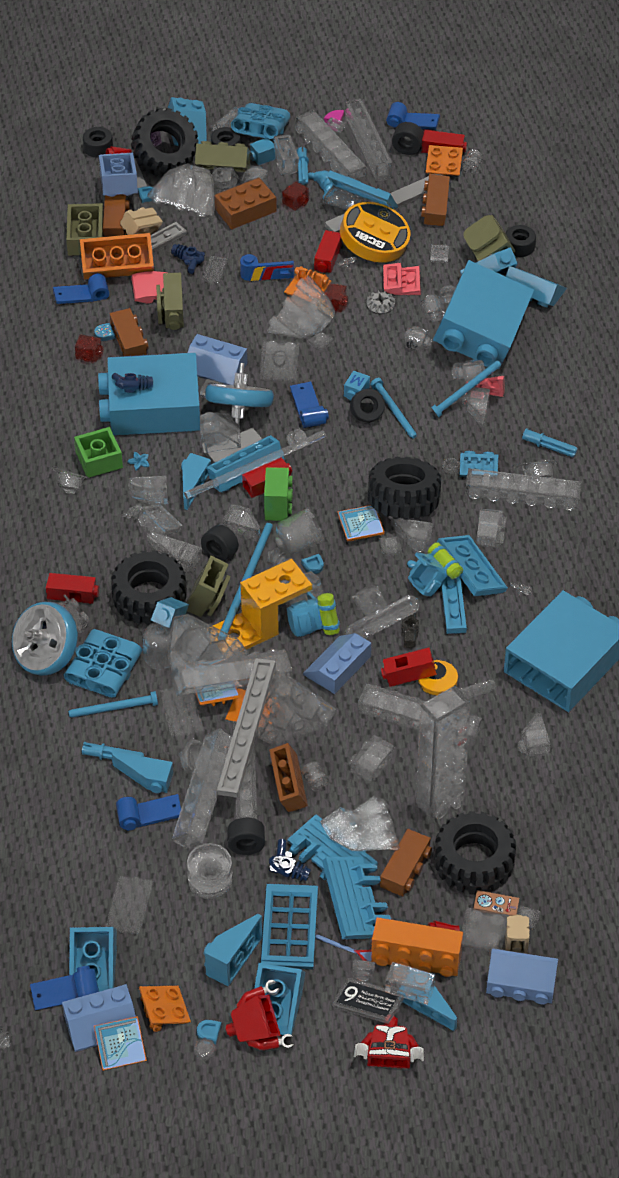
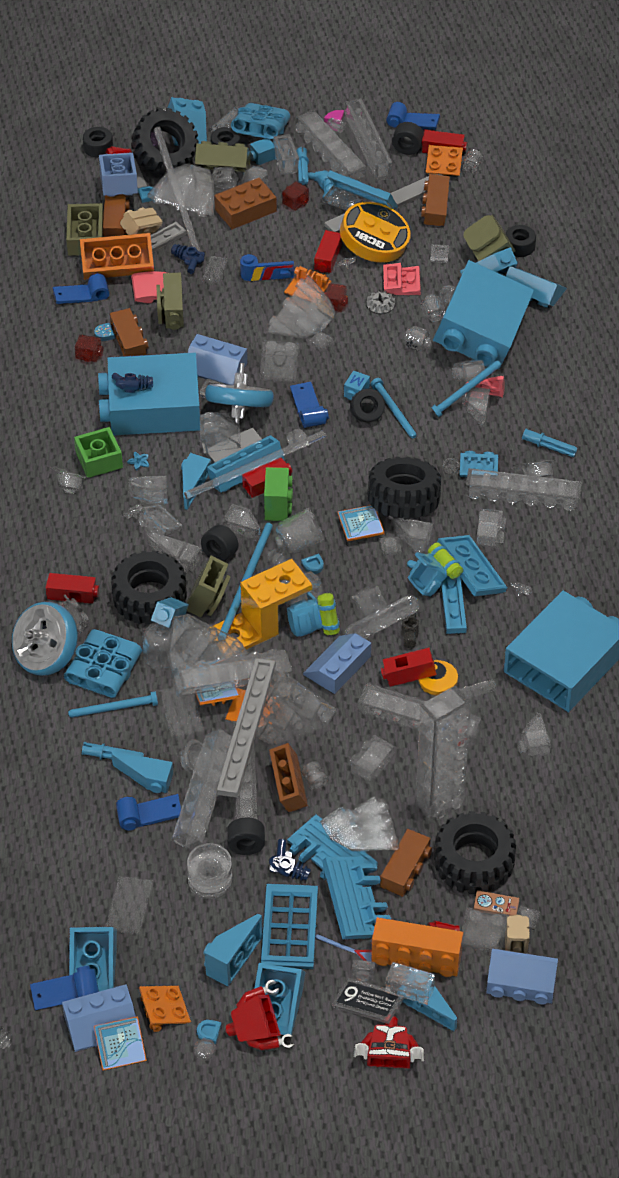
(176, 188): none -> clear piece

